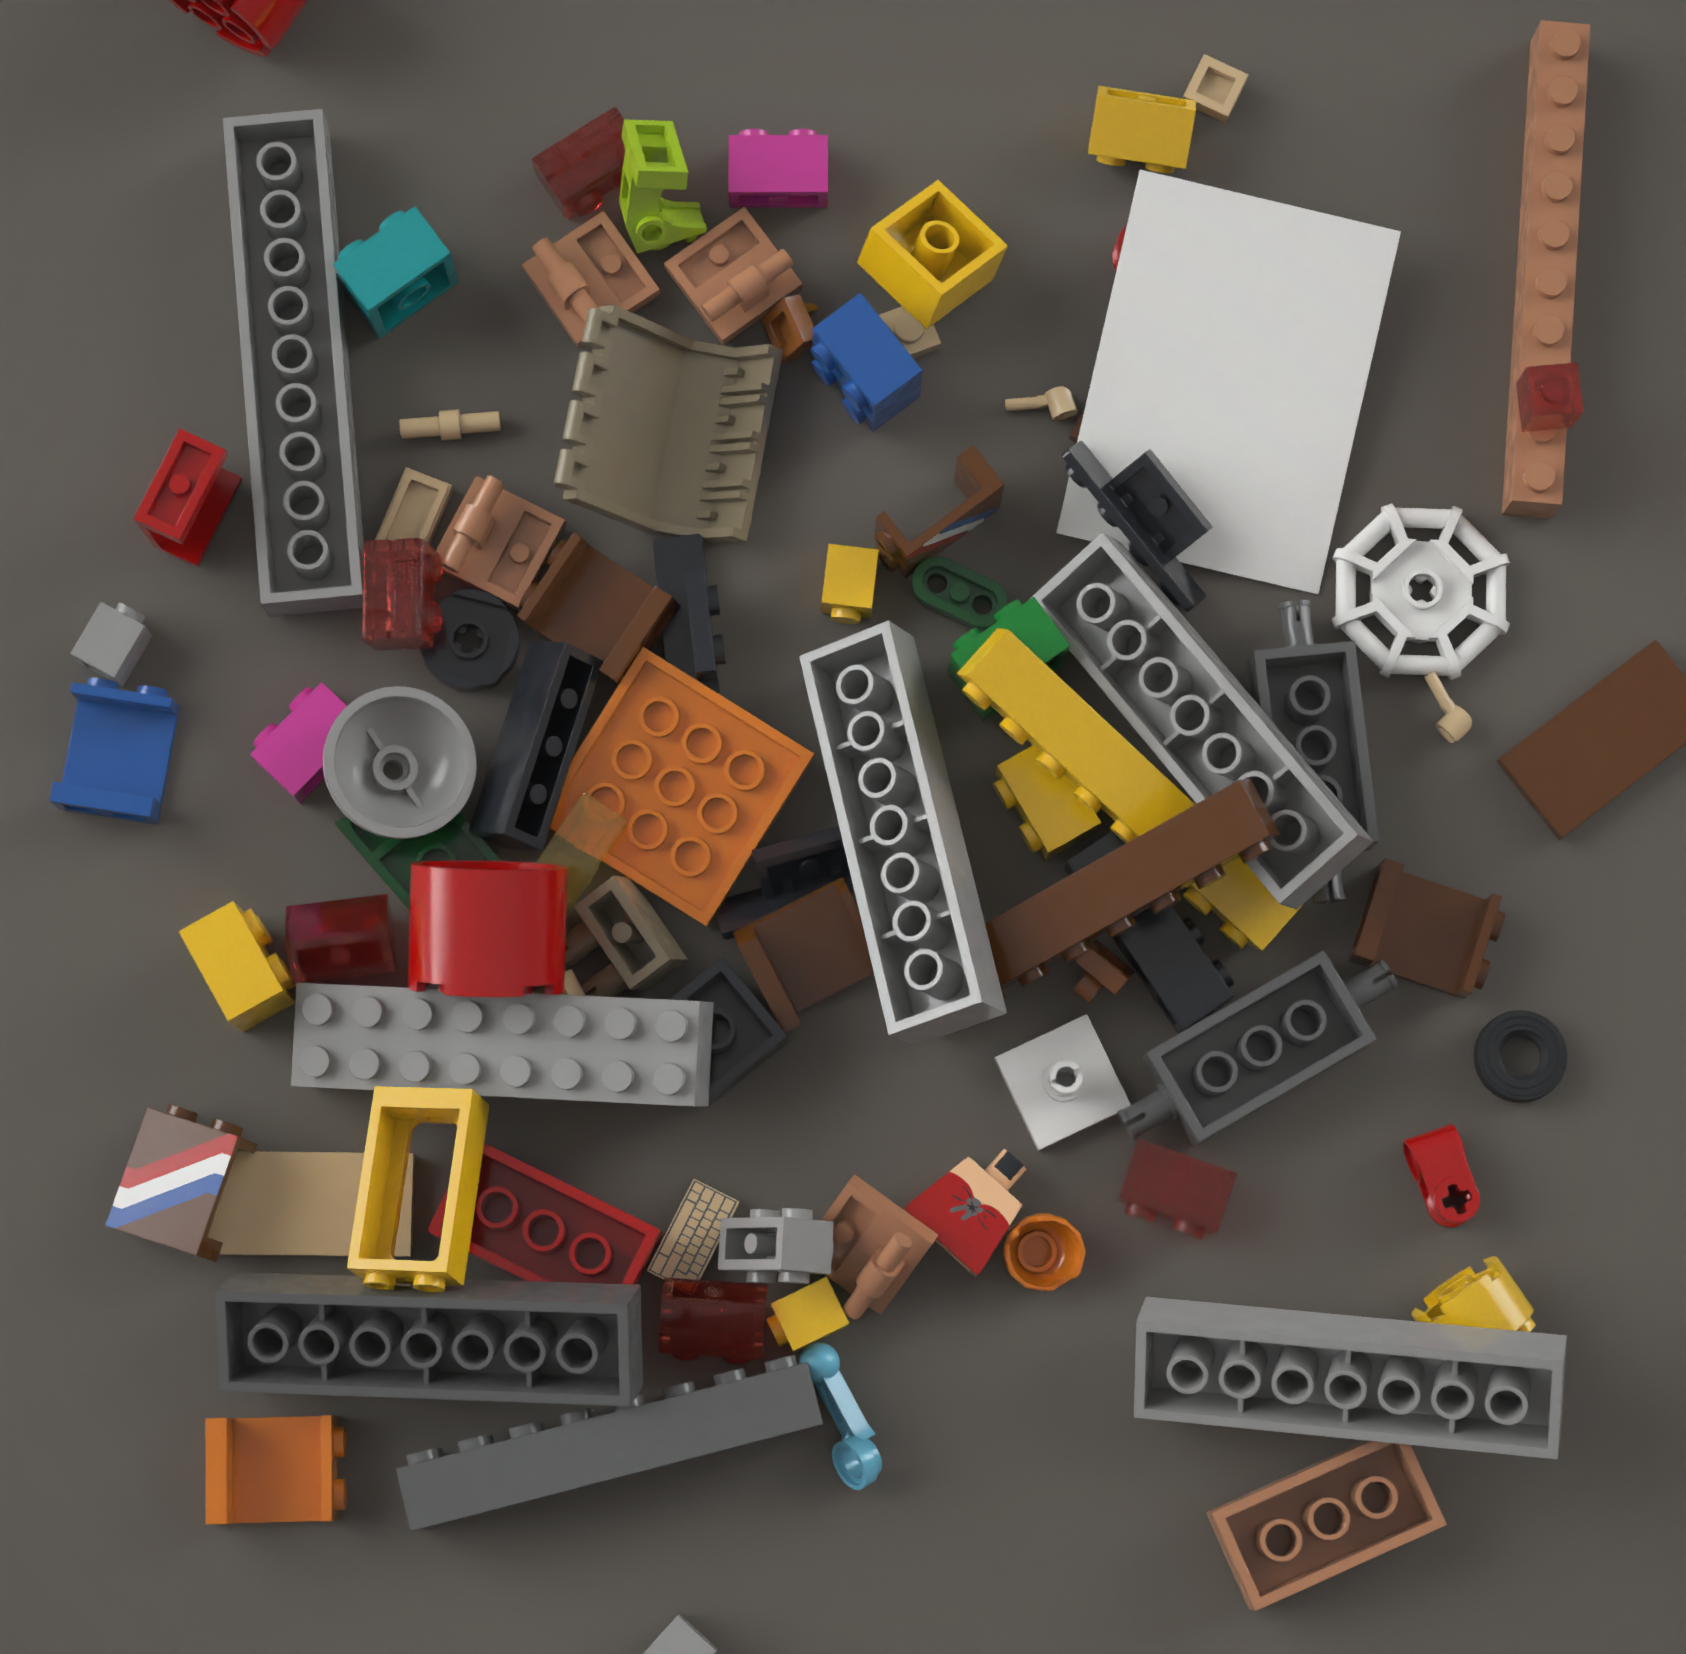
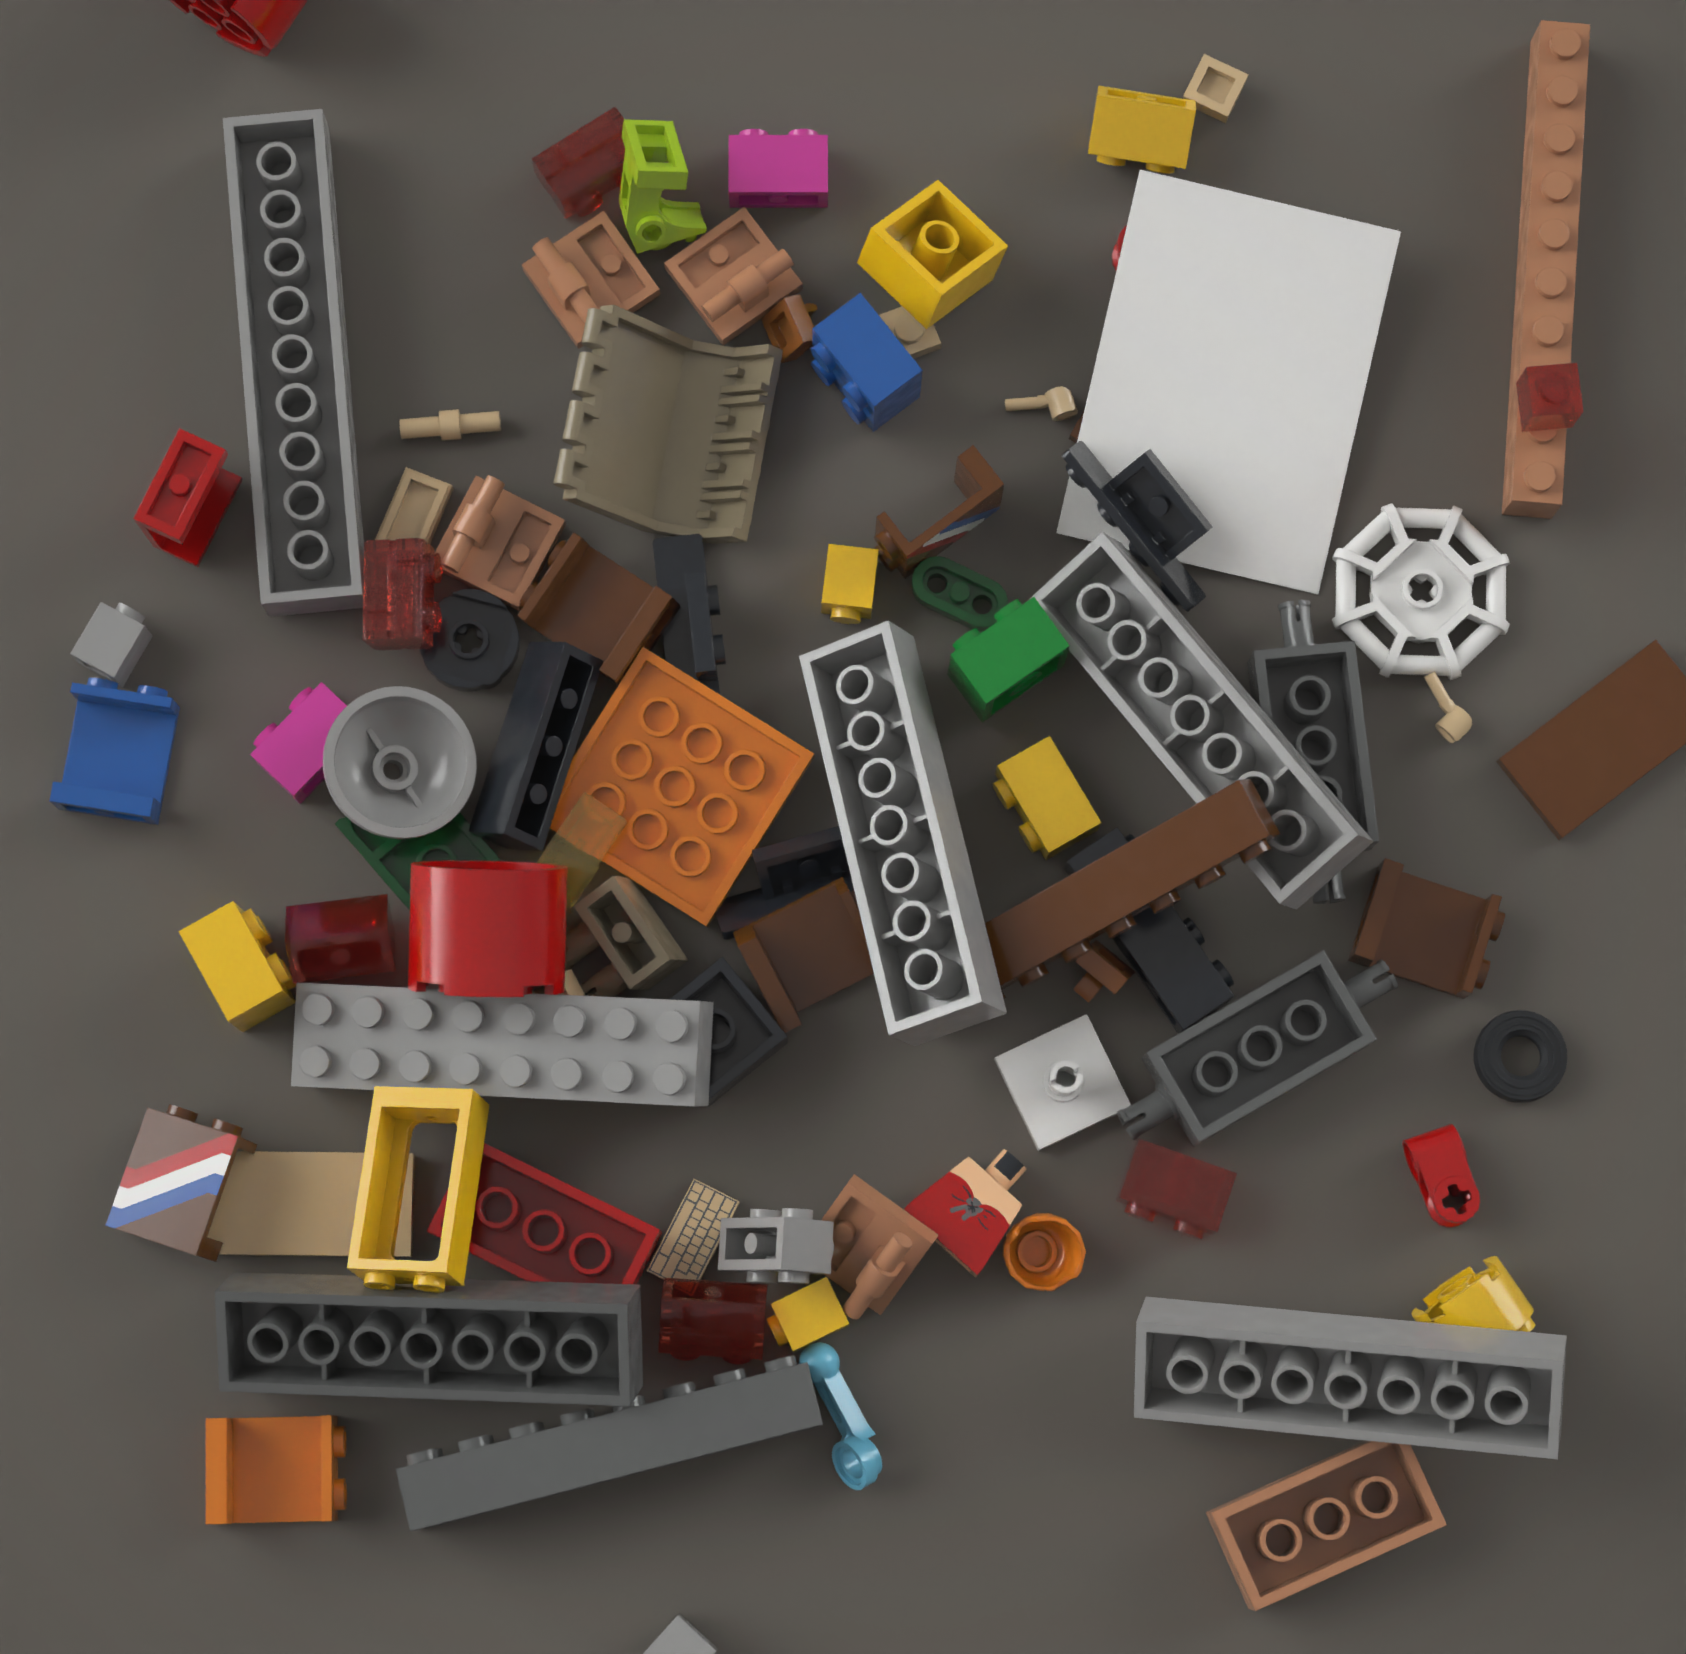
(395, 271): teal brick -> none
(1108, 774): yellow brick -> none

